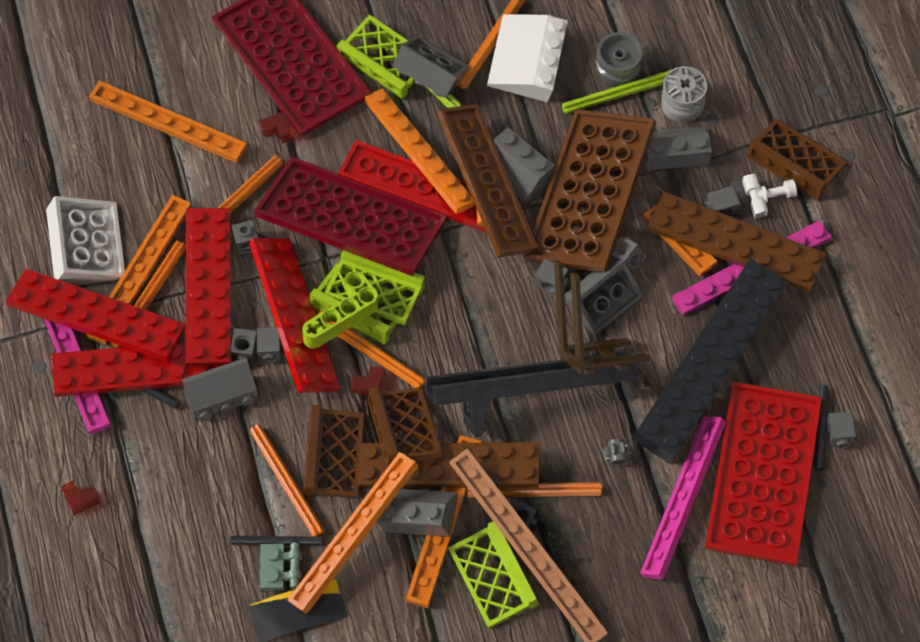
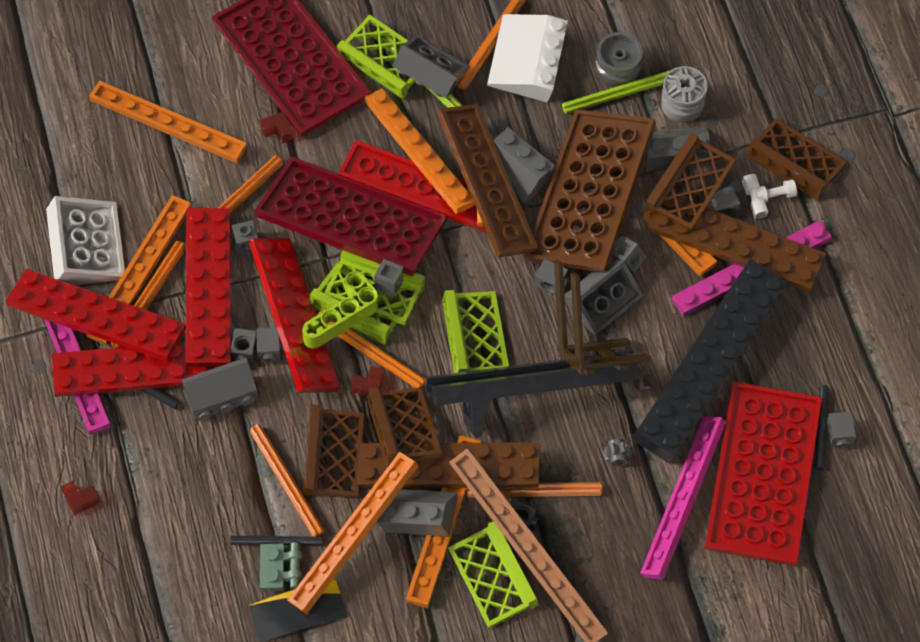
(389, 278): none -> dark grey brick
(456, 330): none -> lime fence
(674, 173): none -> reddish brown fence

